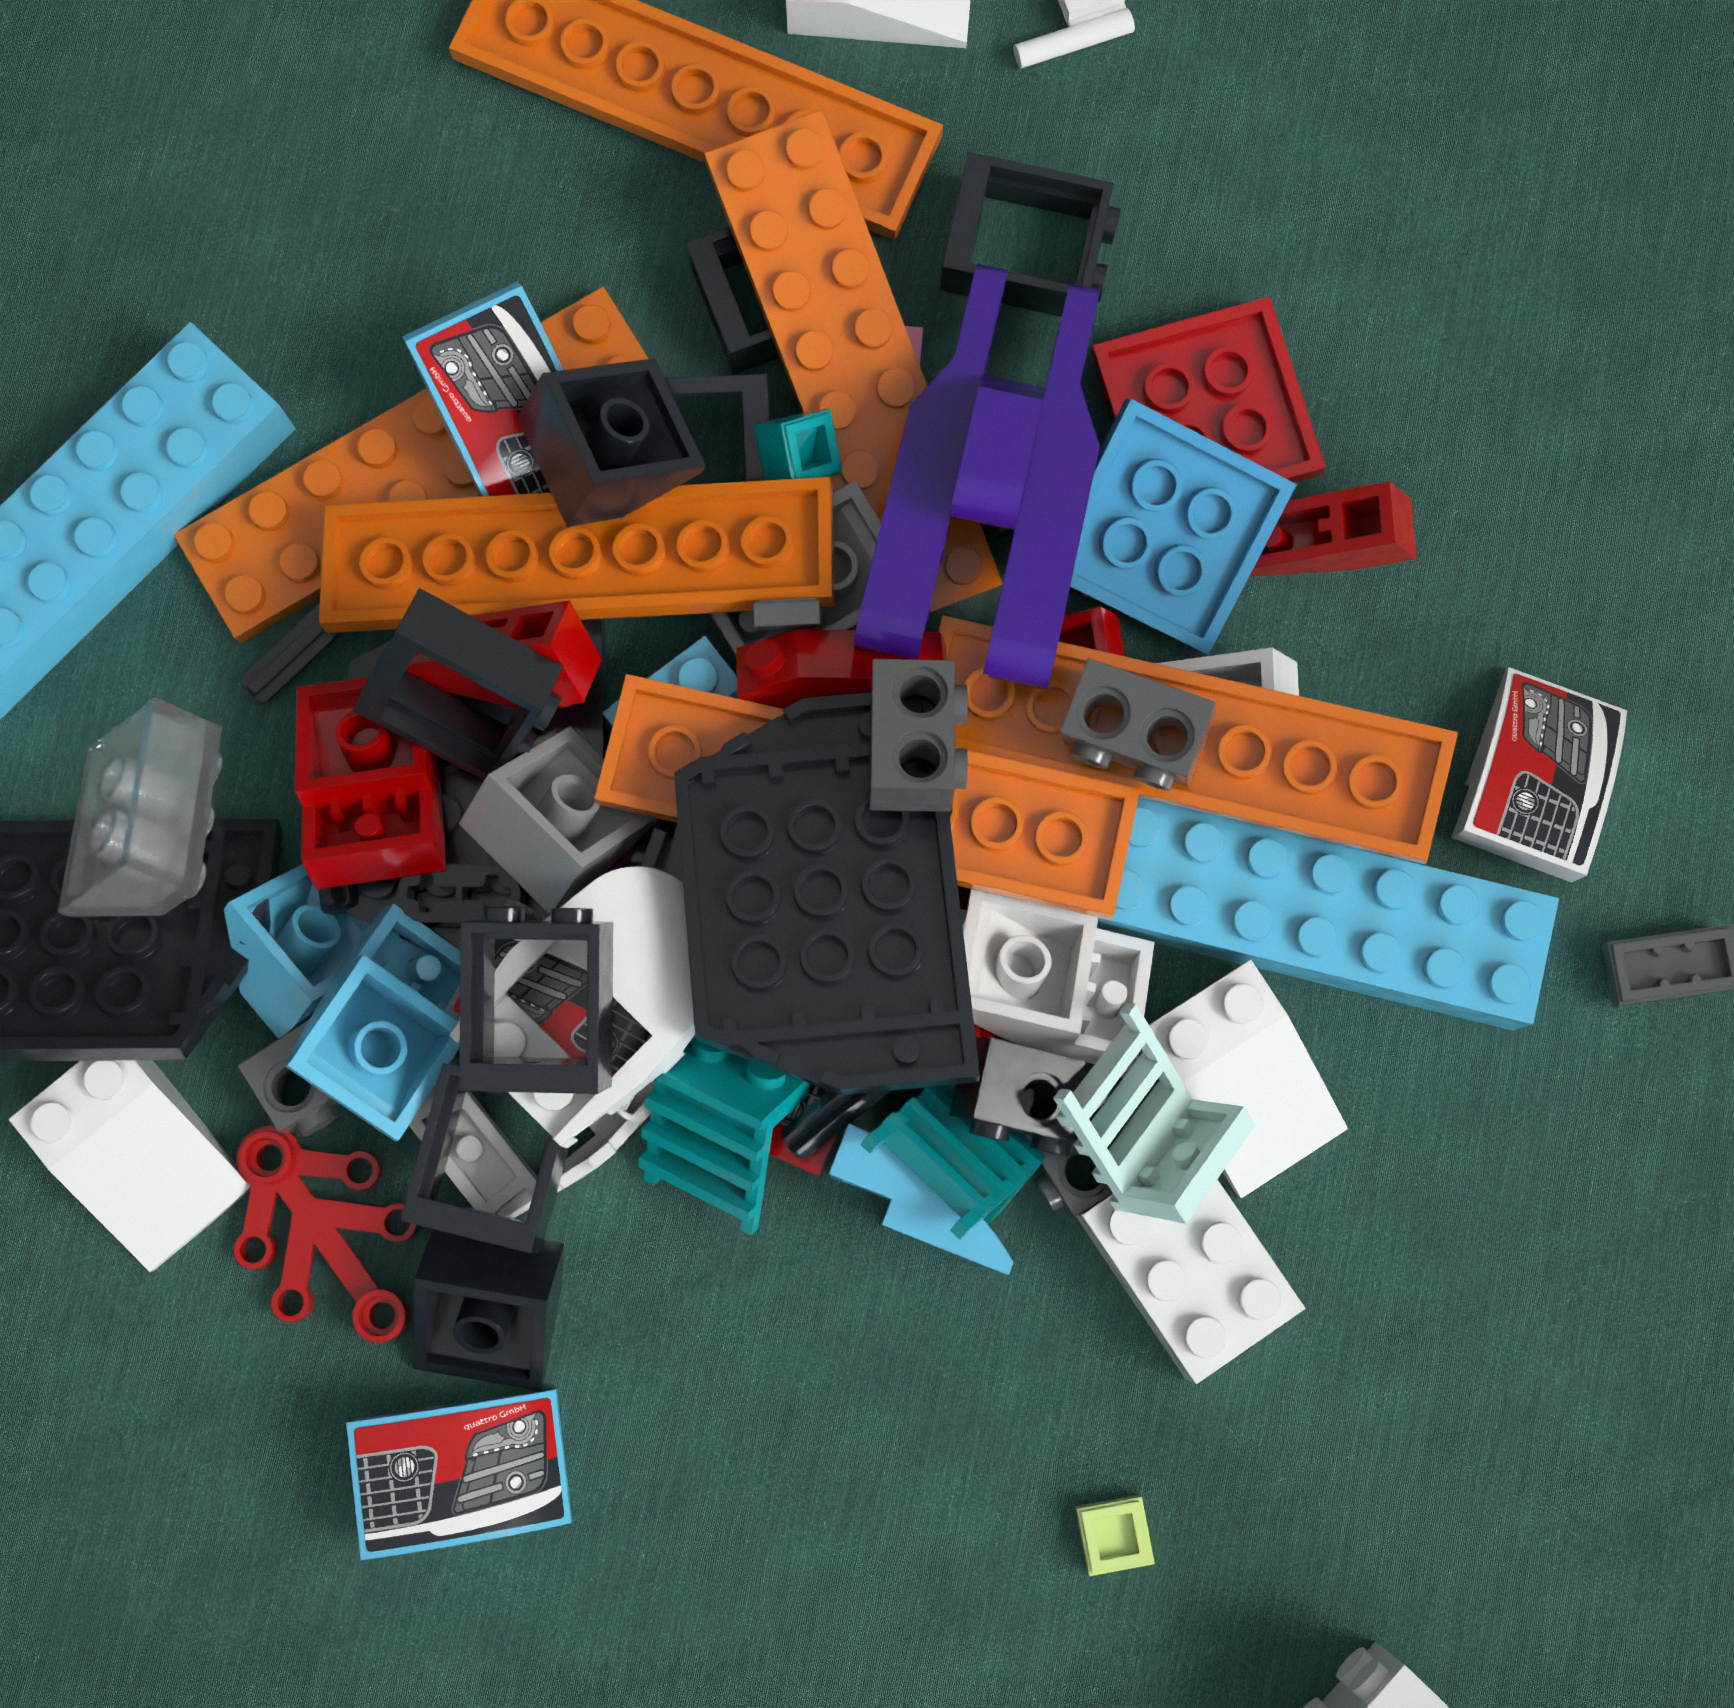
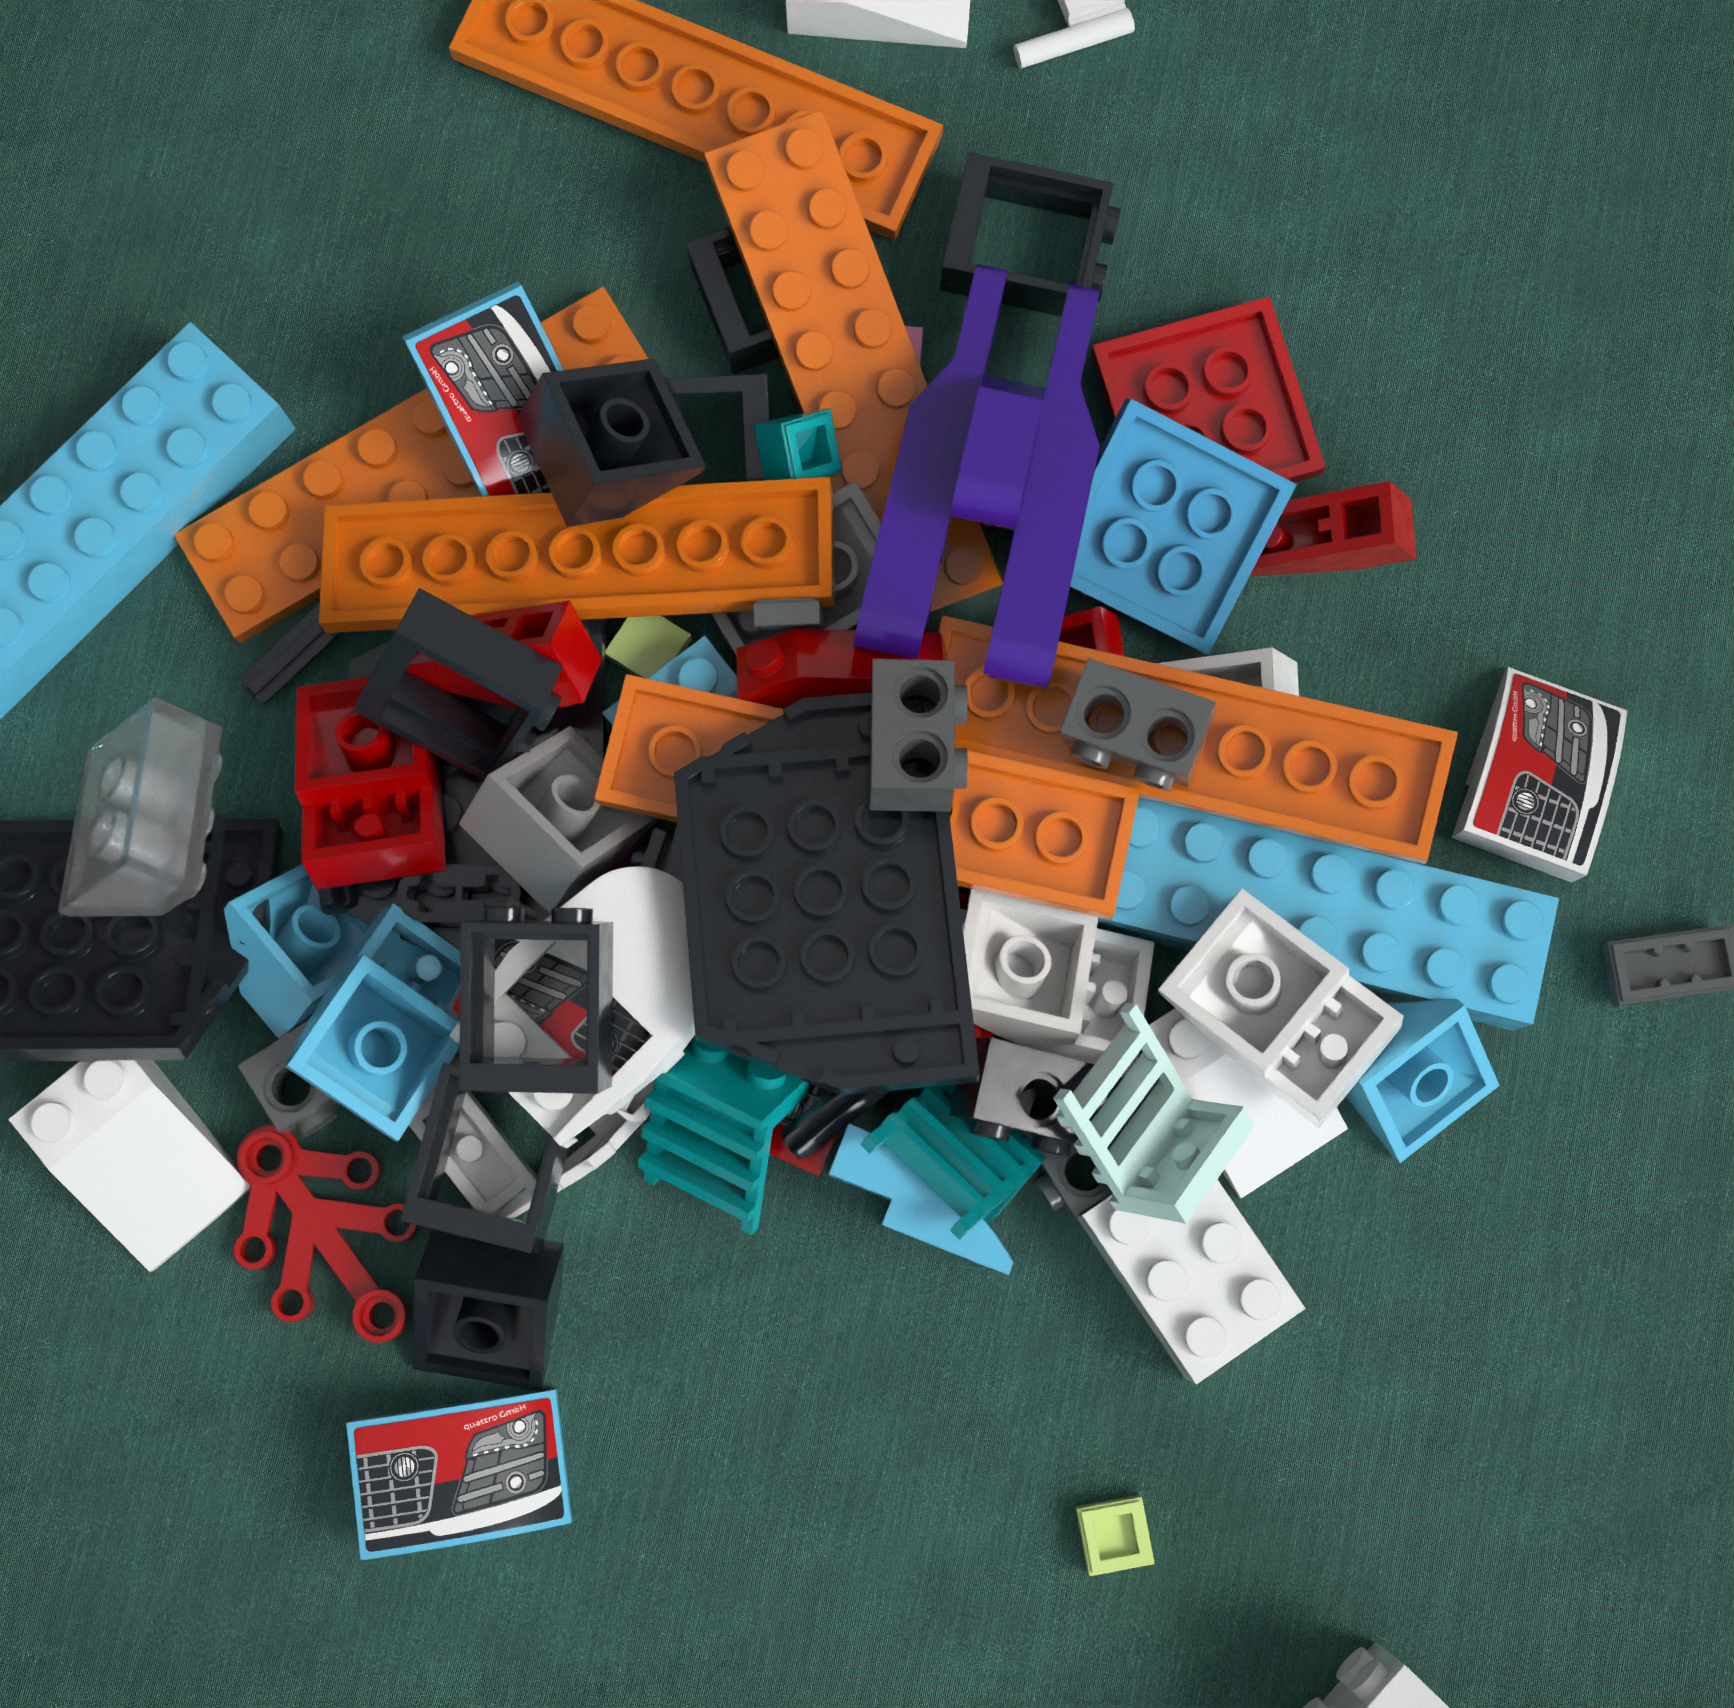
(646, 644): none -> yellowish green tile
(1281, 1007): none -> white slope
(1423, 1076): none -> medium azure slope

